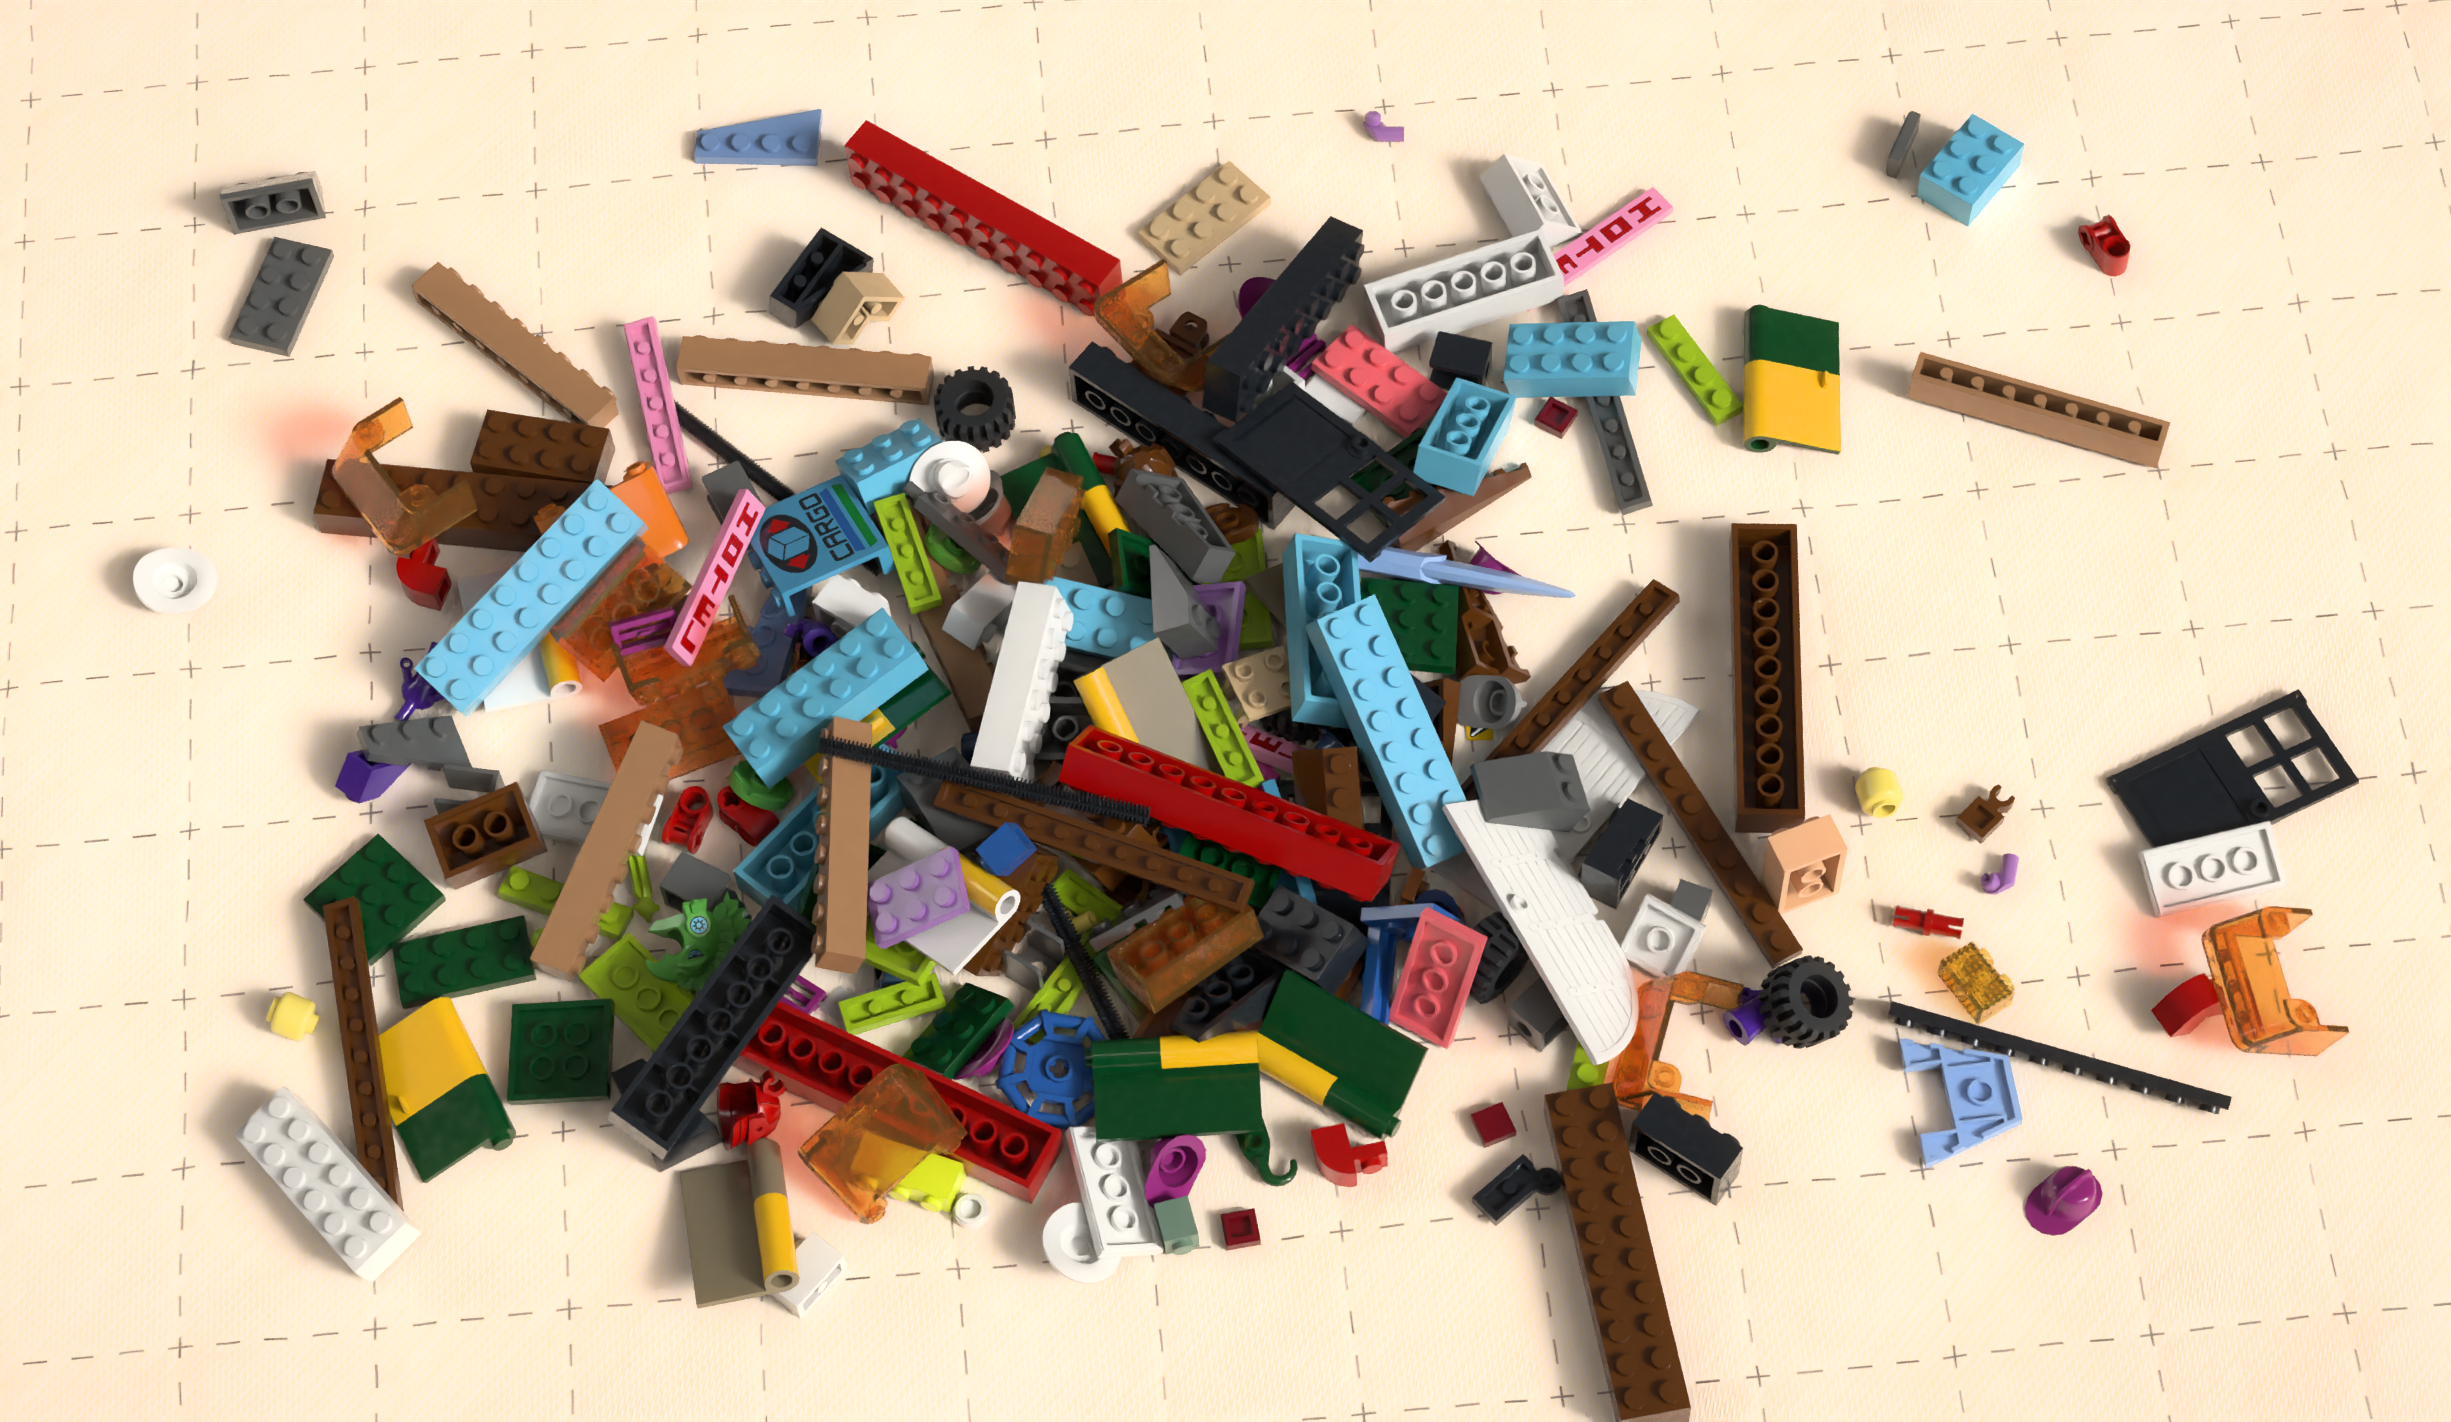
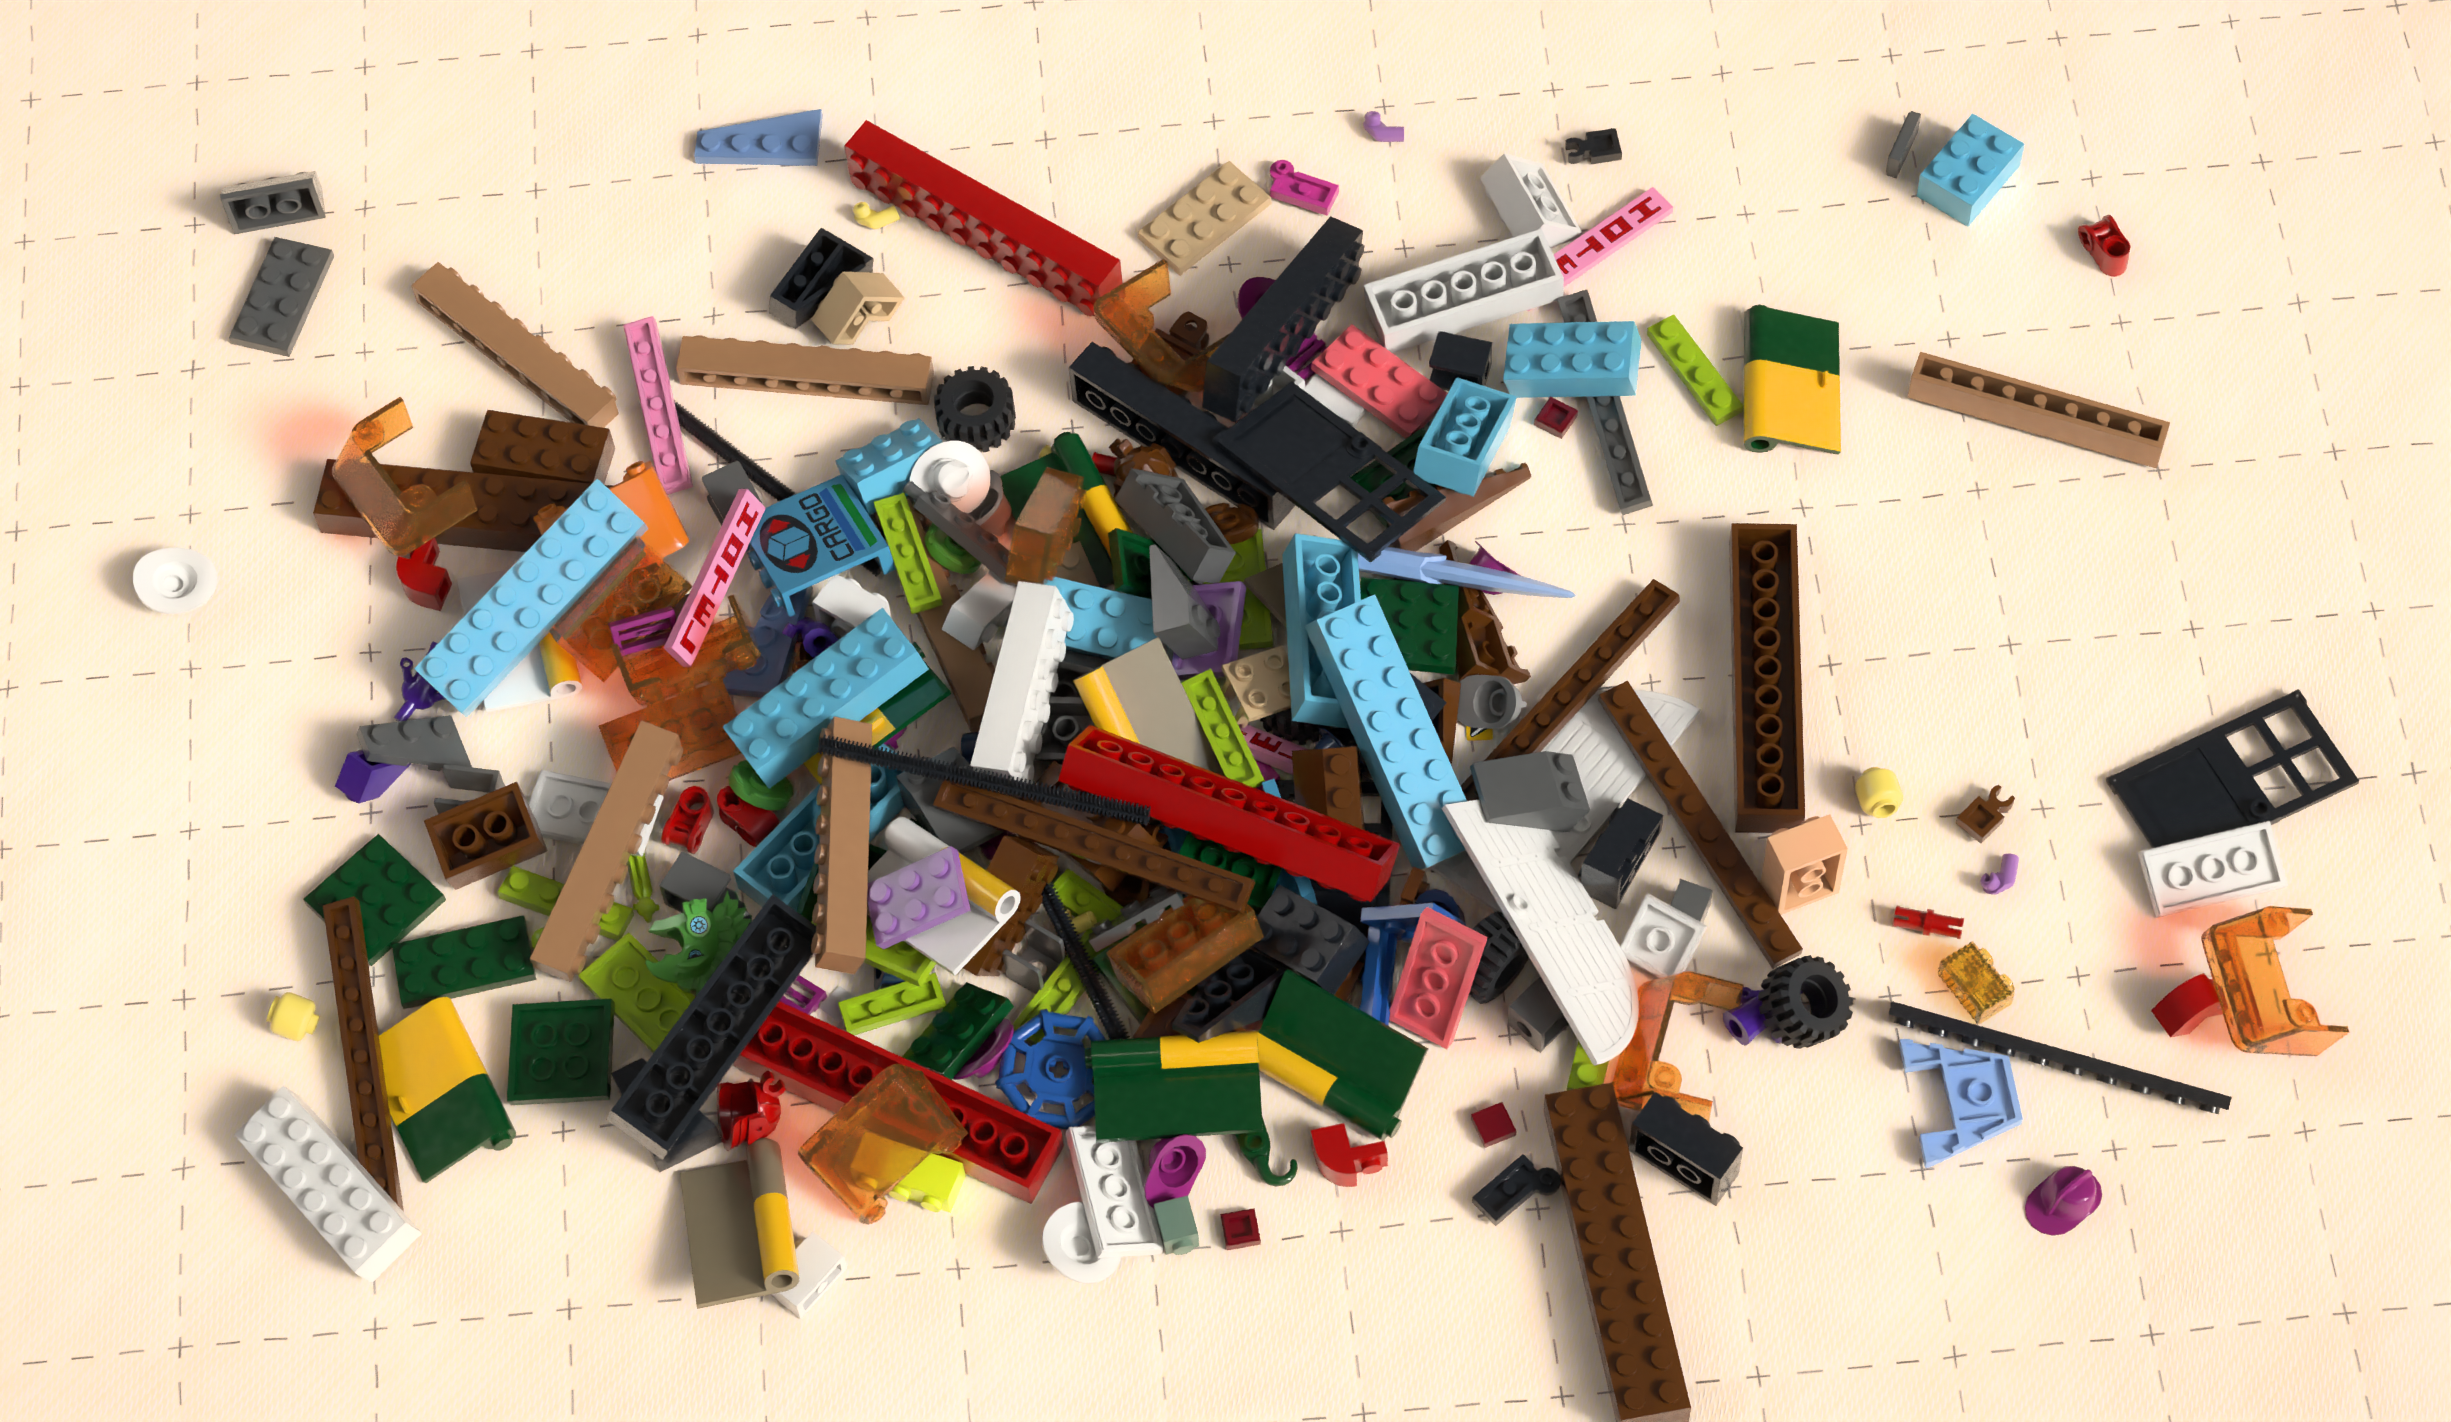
(874, 219): none -> light yellow arm
(971, 1211): white tile -> none
(1005, 850): blue brick -> none
(1301, 188): none -> dark pink hinge
(1598, 145): none -> black plate

